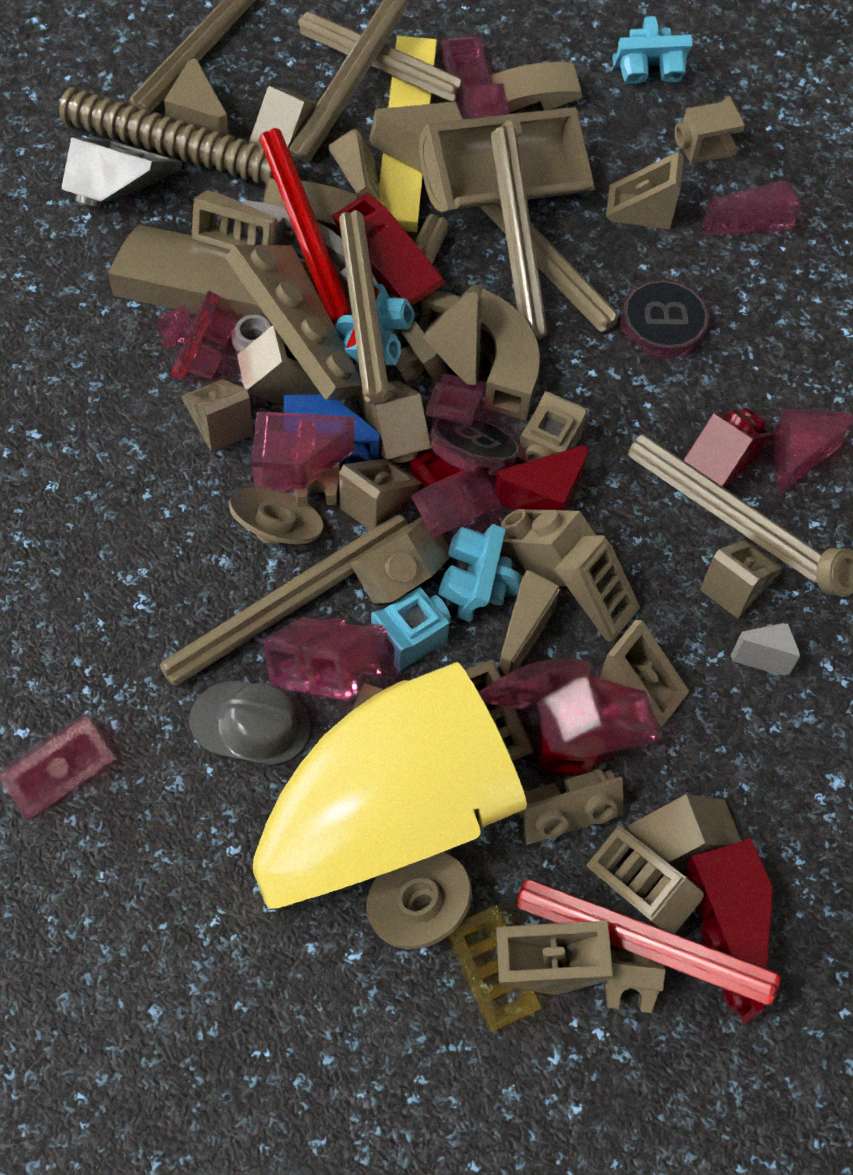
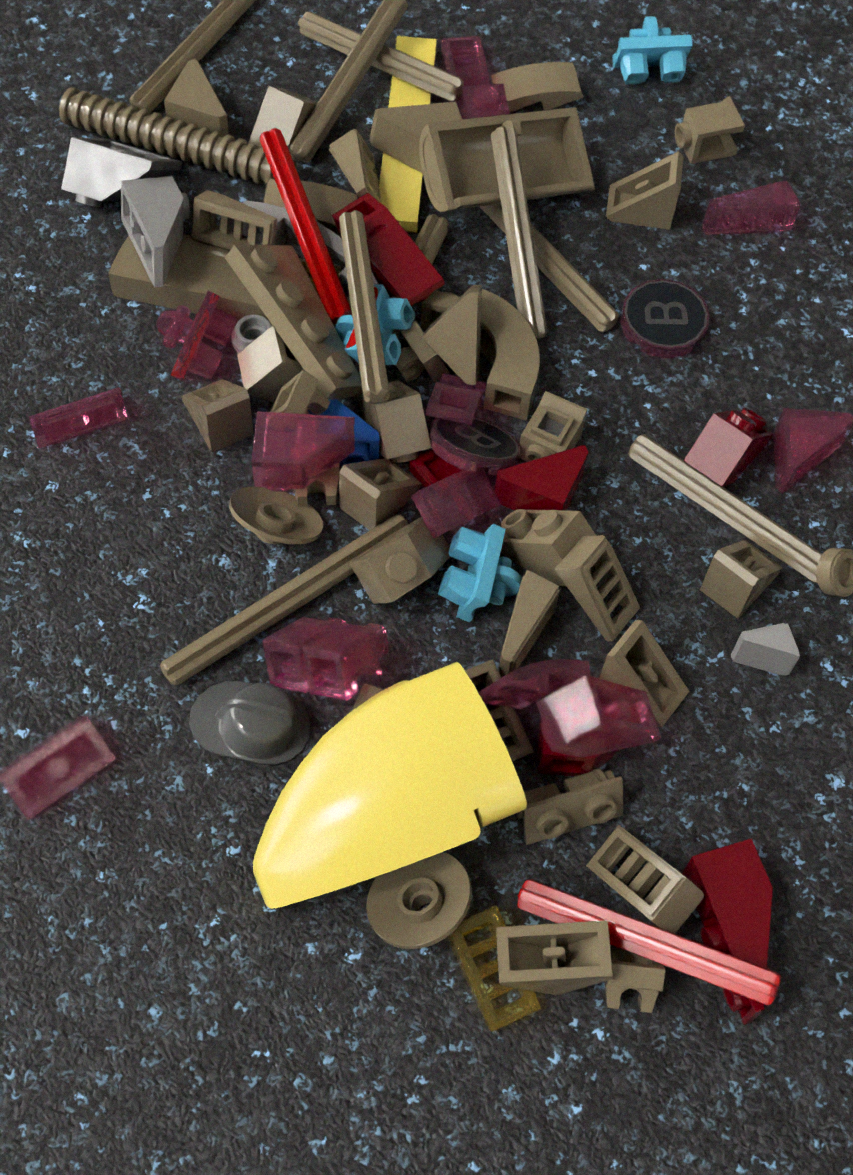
(78, 417): none -> clear pink slope
(154, 221): none -> light grey slope
(300, 396): none -> dark tan tile
(414, 626): medium azure window -> none
(686, 829): dark tan slope -> none

